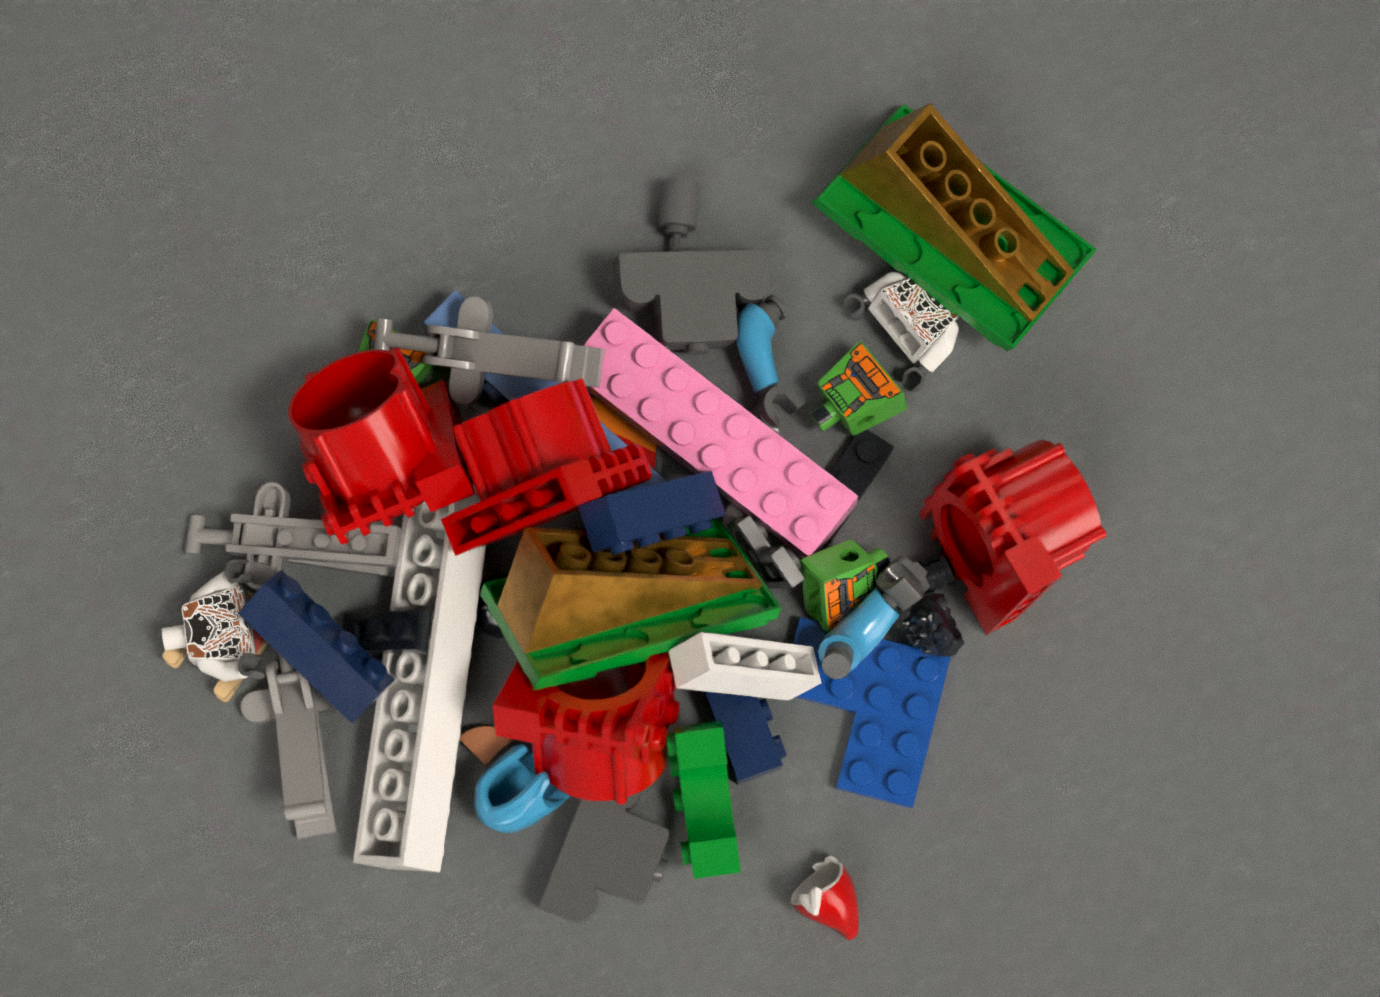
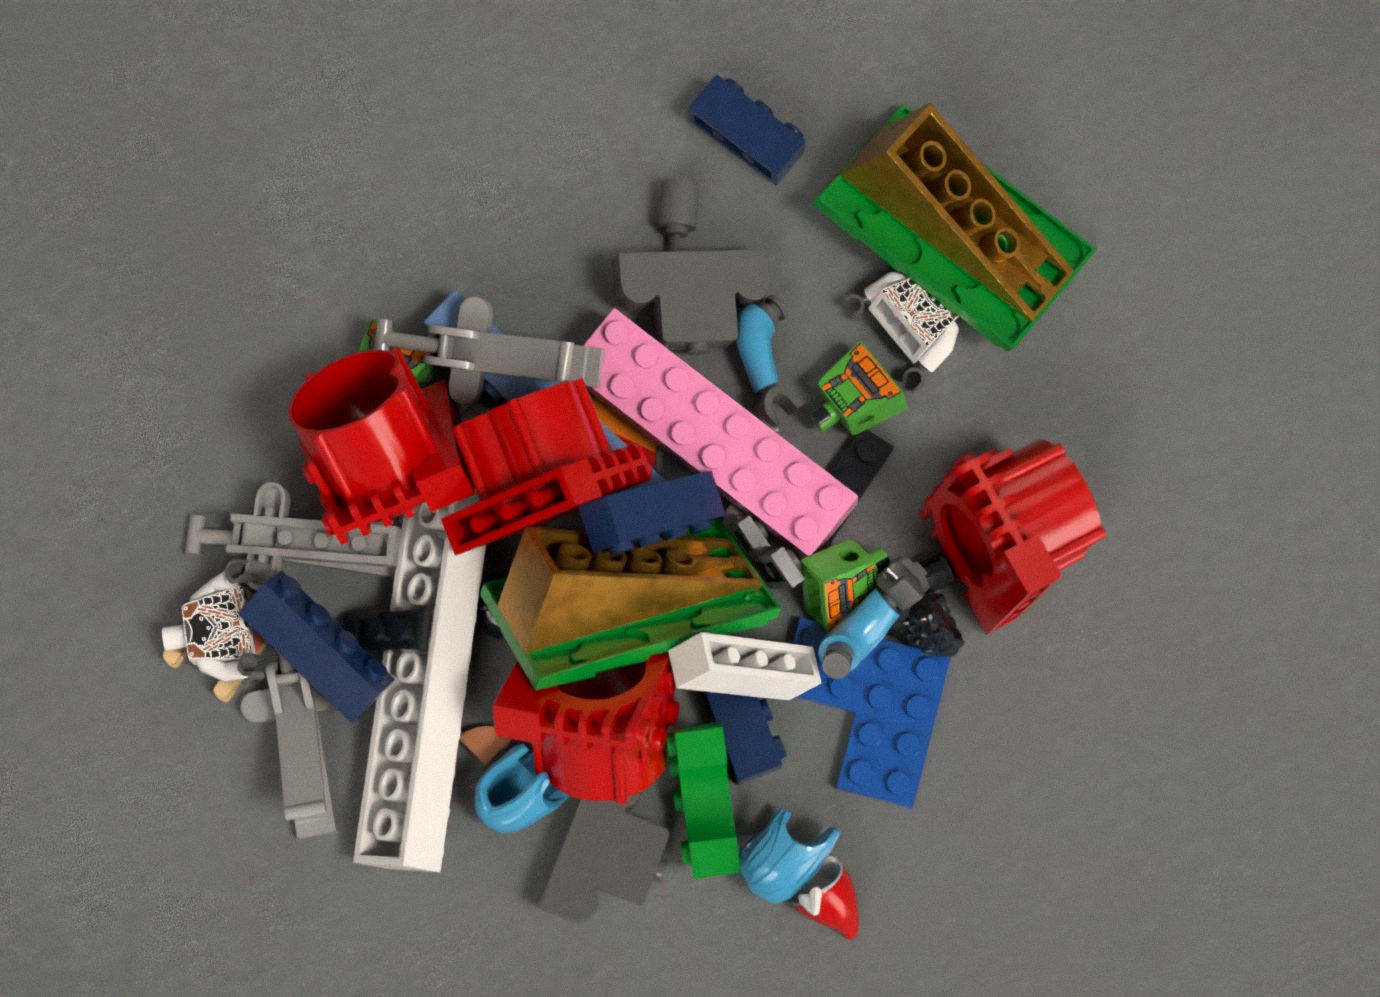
(747, 128): none -> dark blue brick
(778, 864): none -> dark azure hair

